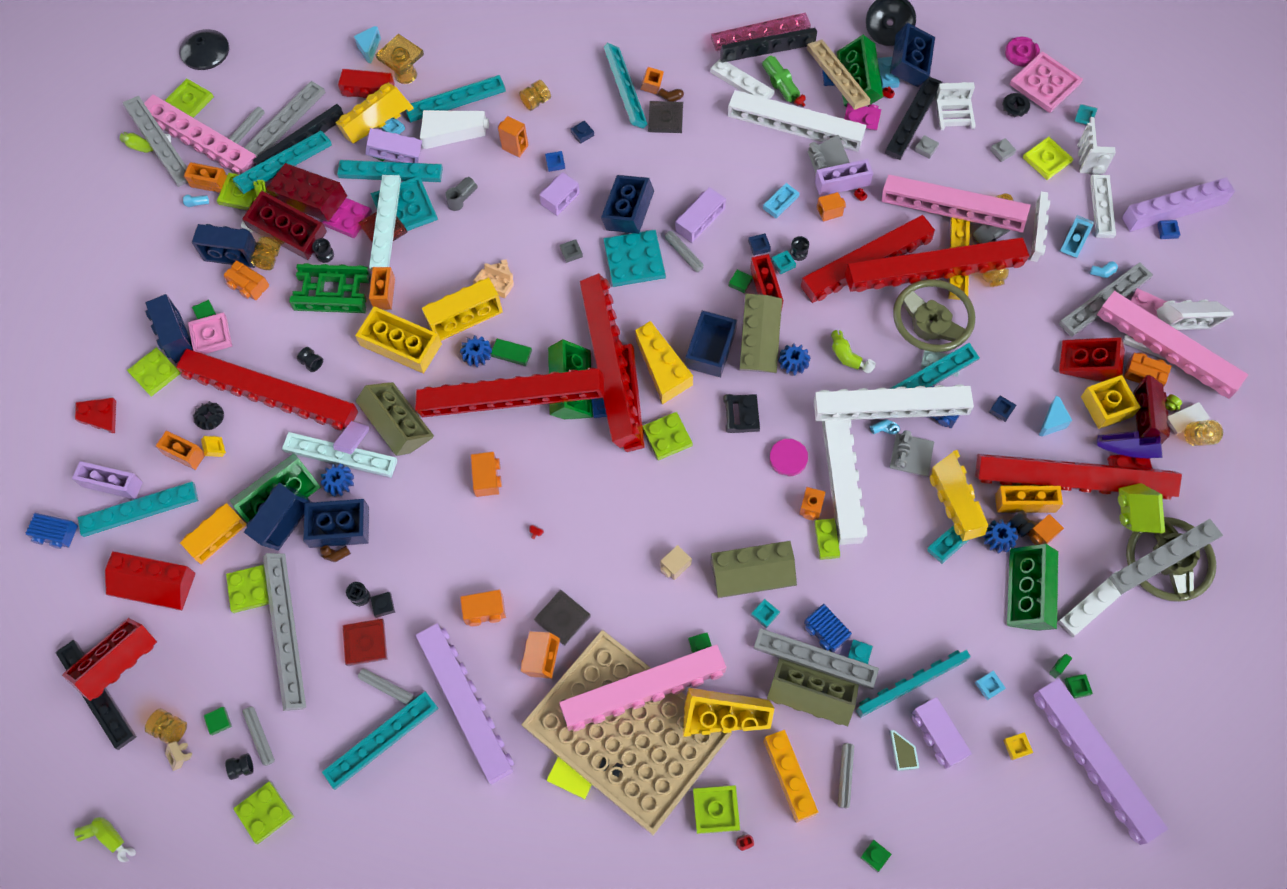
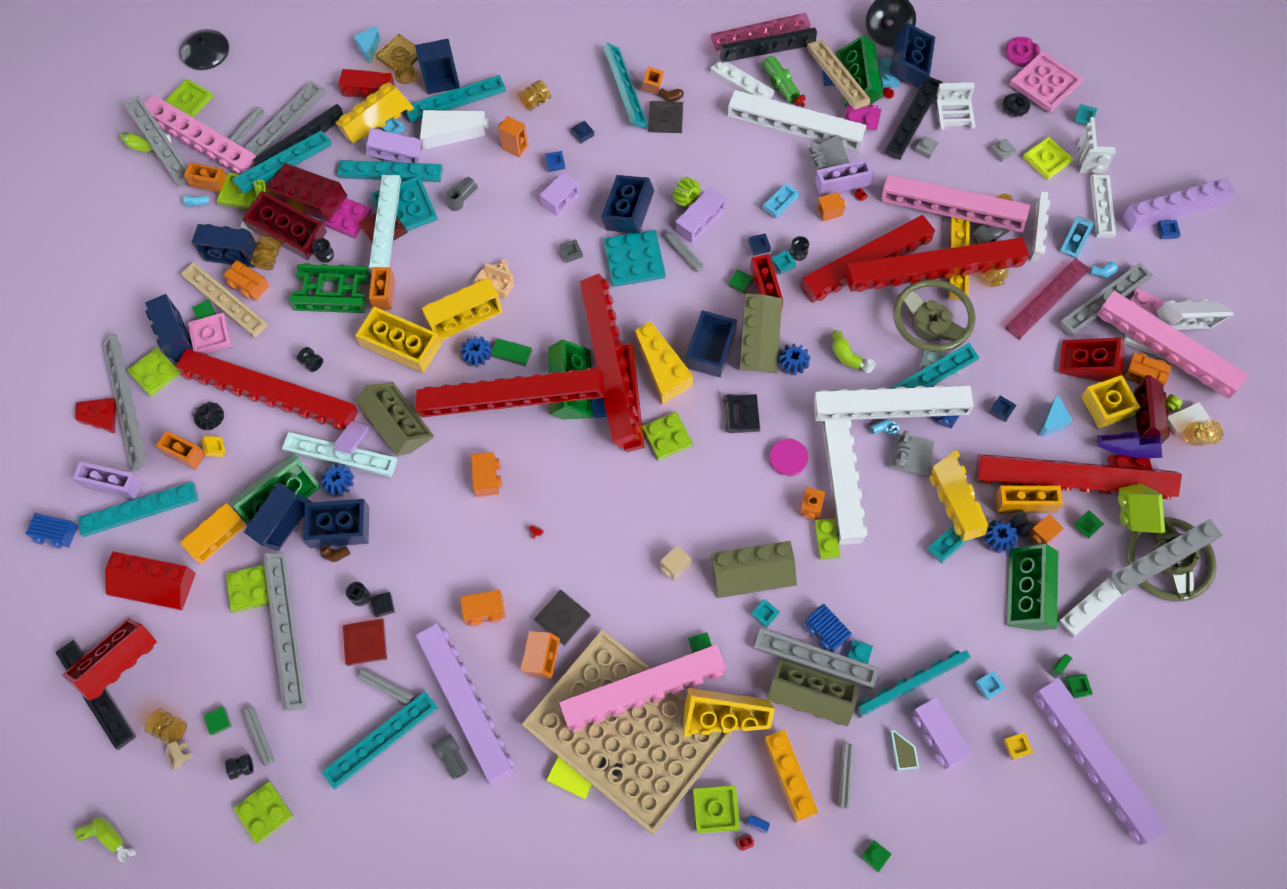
(124, 403): none -> light grey plate
(224, 300): none -> tan plate
(437, 66): none -> dark blue piece
(448, 753): none -> dark grey piece
(686, 191): none -> lime gear
(758, 824): none -> blue tile
(1047, 298): none -> clear pink plate
(1089, 524): none -> green plate

